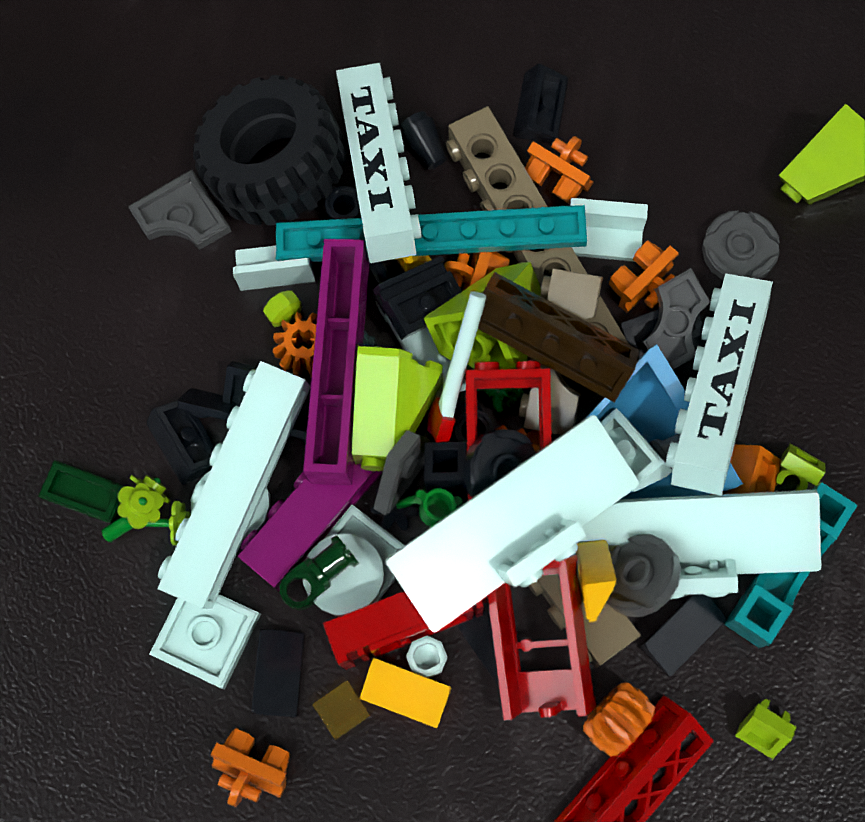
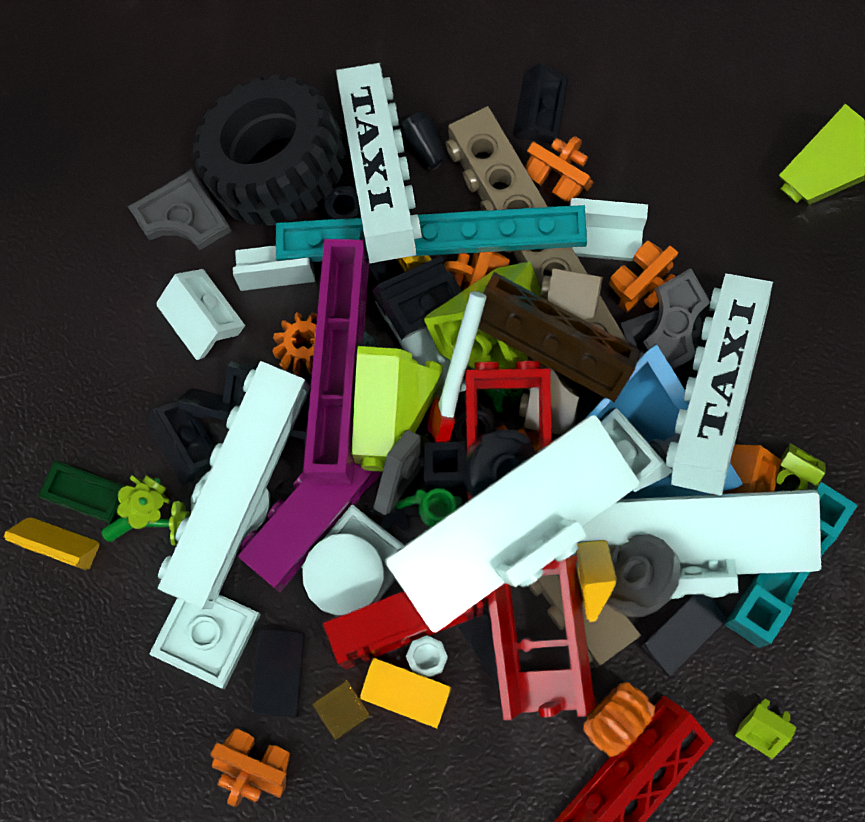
(53, 542): none -> yellow slope
(198, 312): none -> light aqua panel
(282, 307): lime tile -> none
(318, 572): dark green connector -> none
(741, 245): dark grey tile -> none

